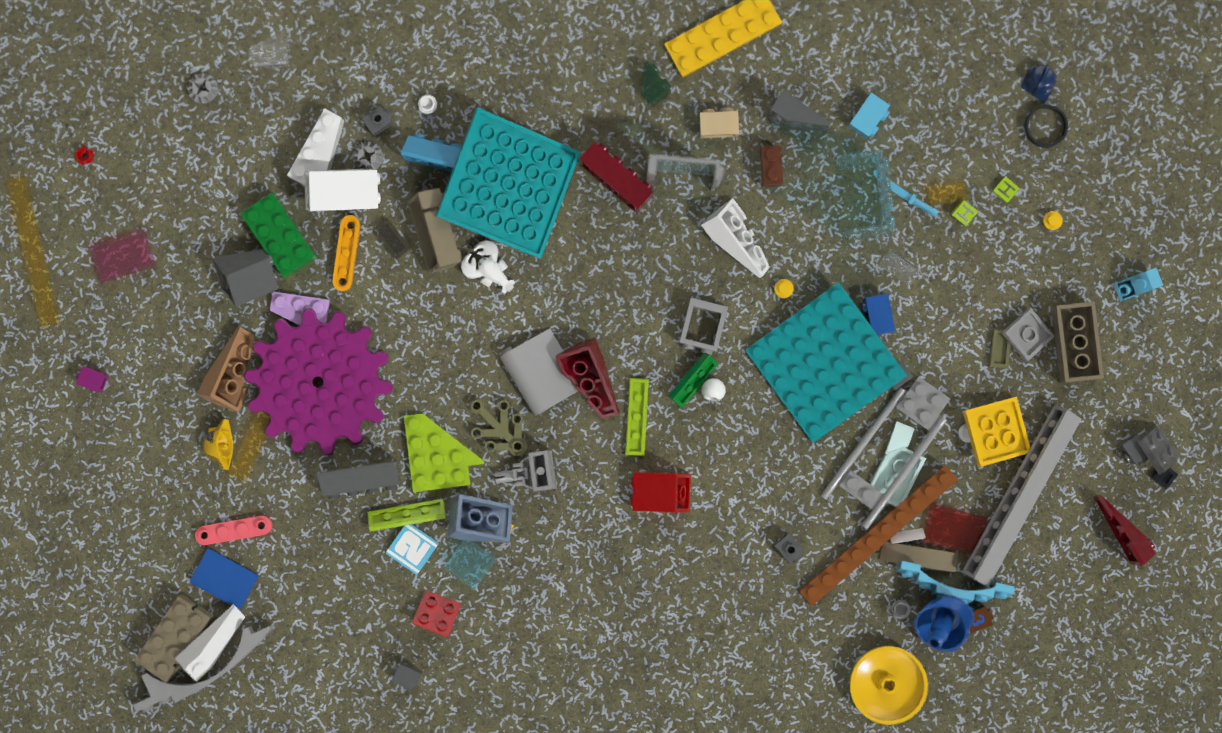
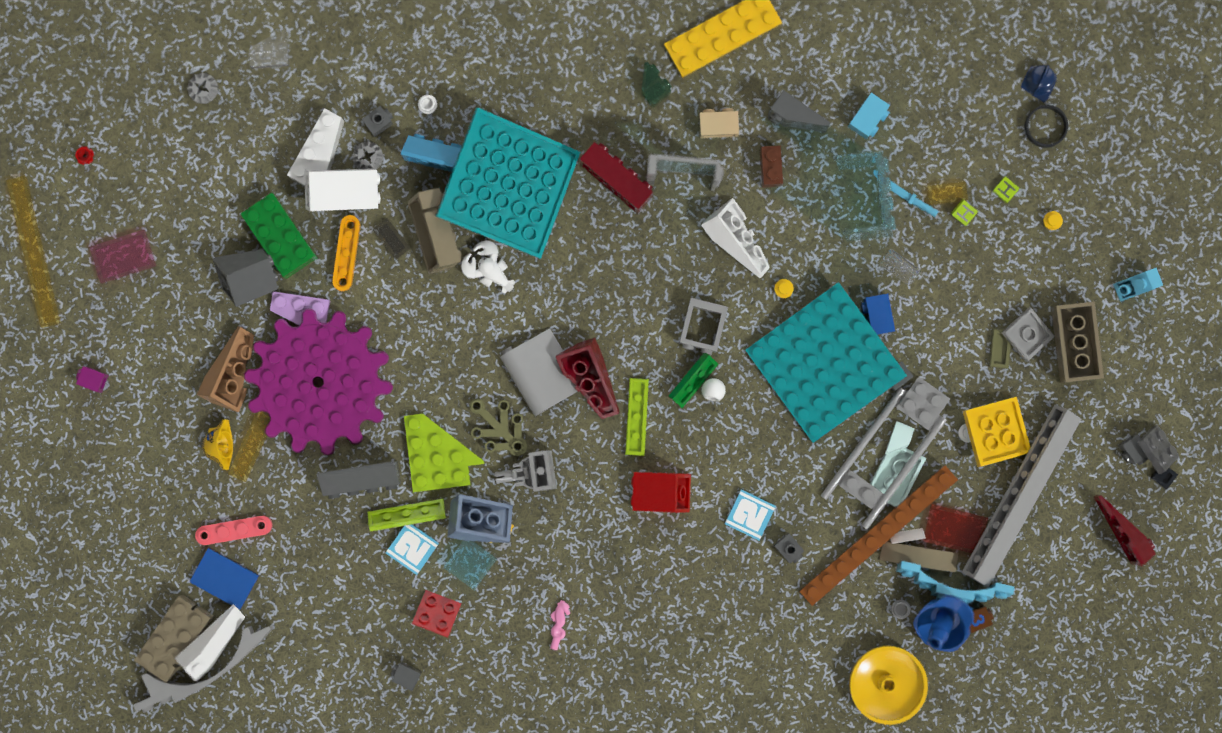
(559, 617): none -> bright pink animal
(750, 514): none -> tile

